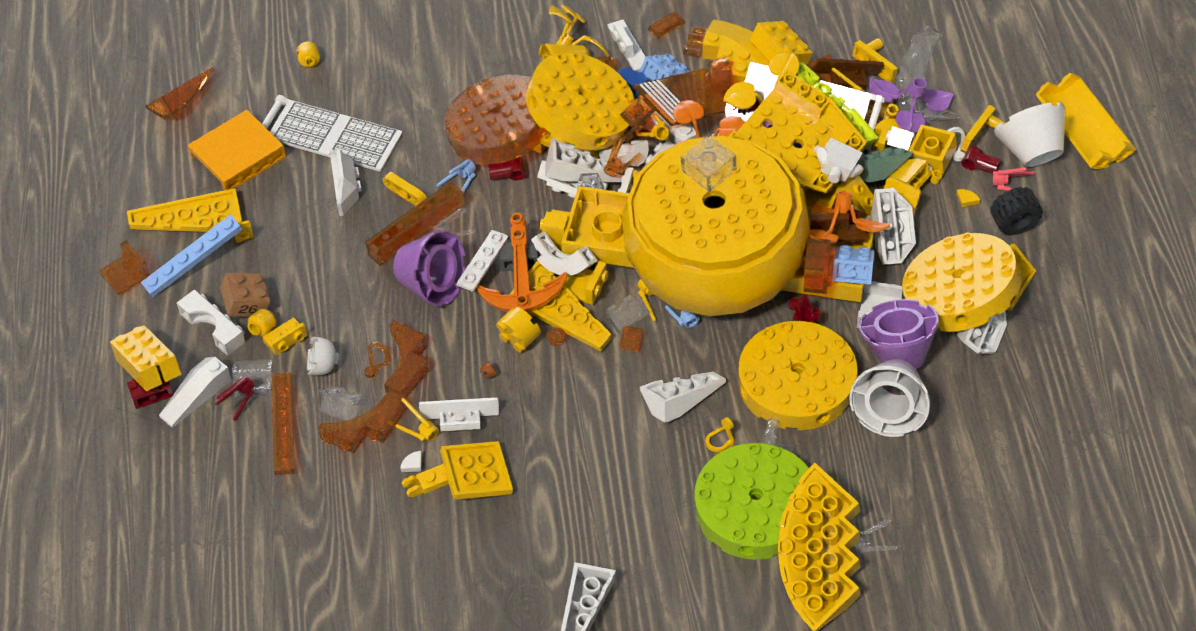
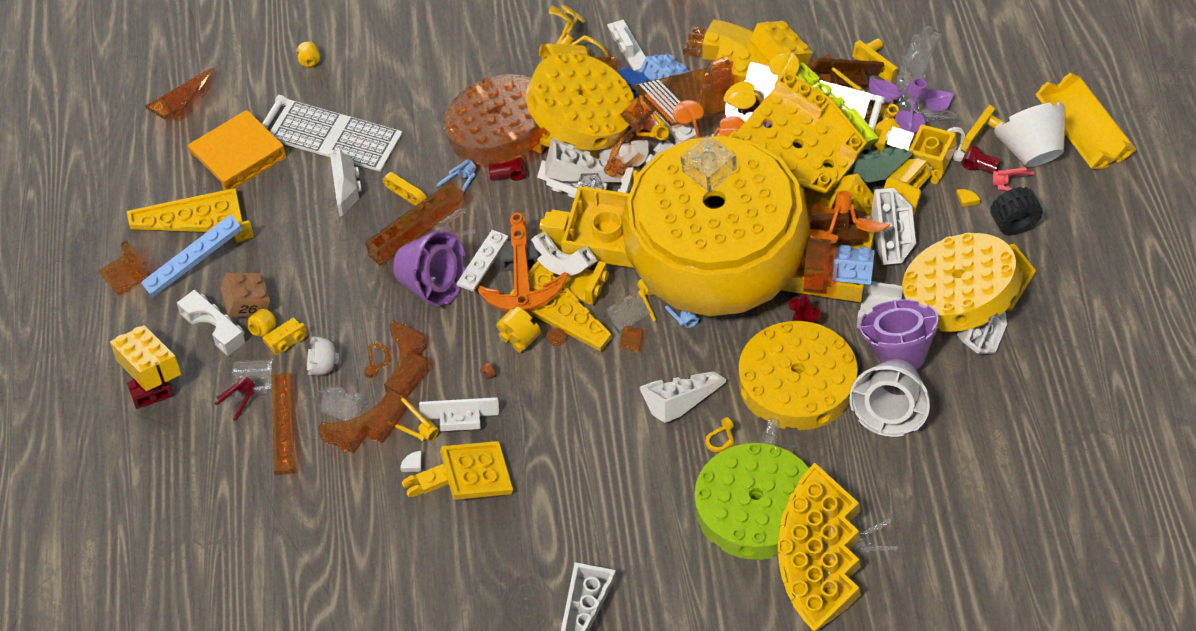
(197, 387): white wedge -> none
(666, 25): clear orange tile -> none
(837, 160): white torso -> none

